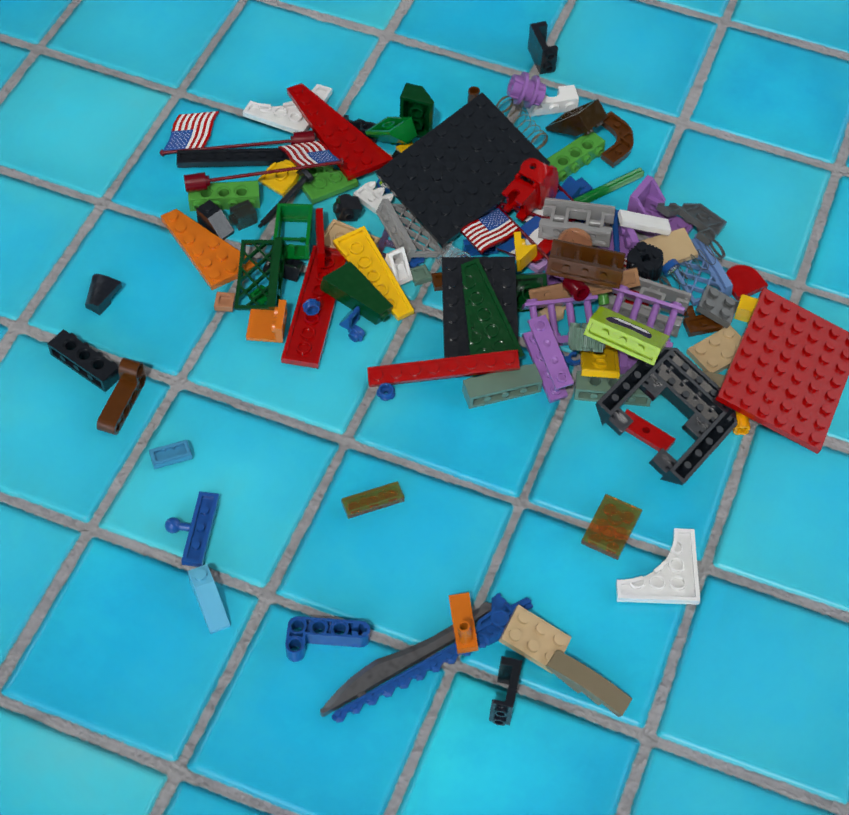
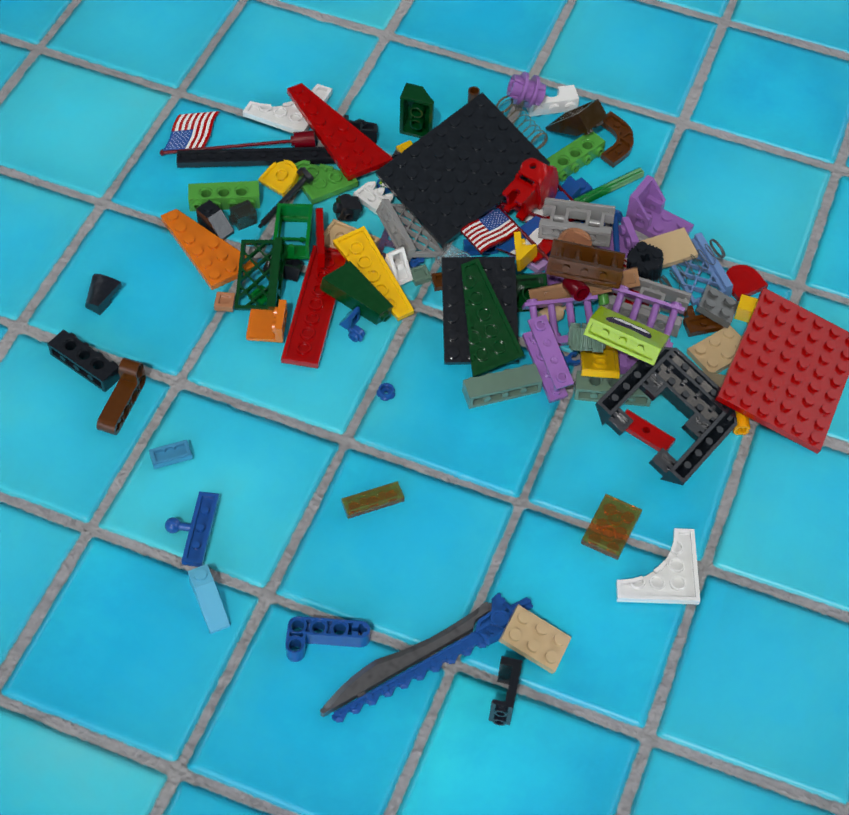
(301, 155): flag -> none
(311, 307): blue plate -> none
(394, 130): green slope -> none
(444, 368): red plate -> none
(463, 623): orange piece -> none
(542, 55): black panel -> none
(589, 682): dark tan slope -> none
(644, 222): white tile -> none
(670, 265): blue tile -> none
(706, 221): dark grey wing -> none

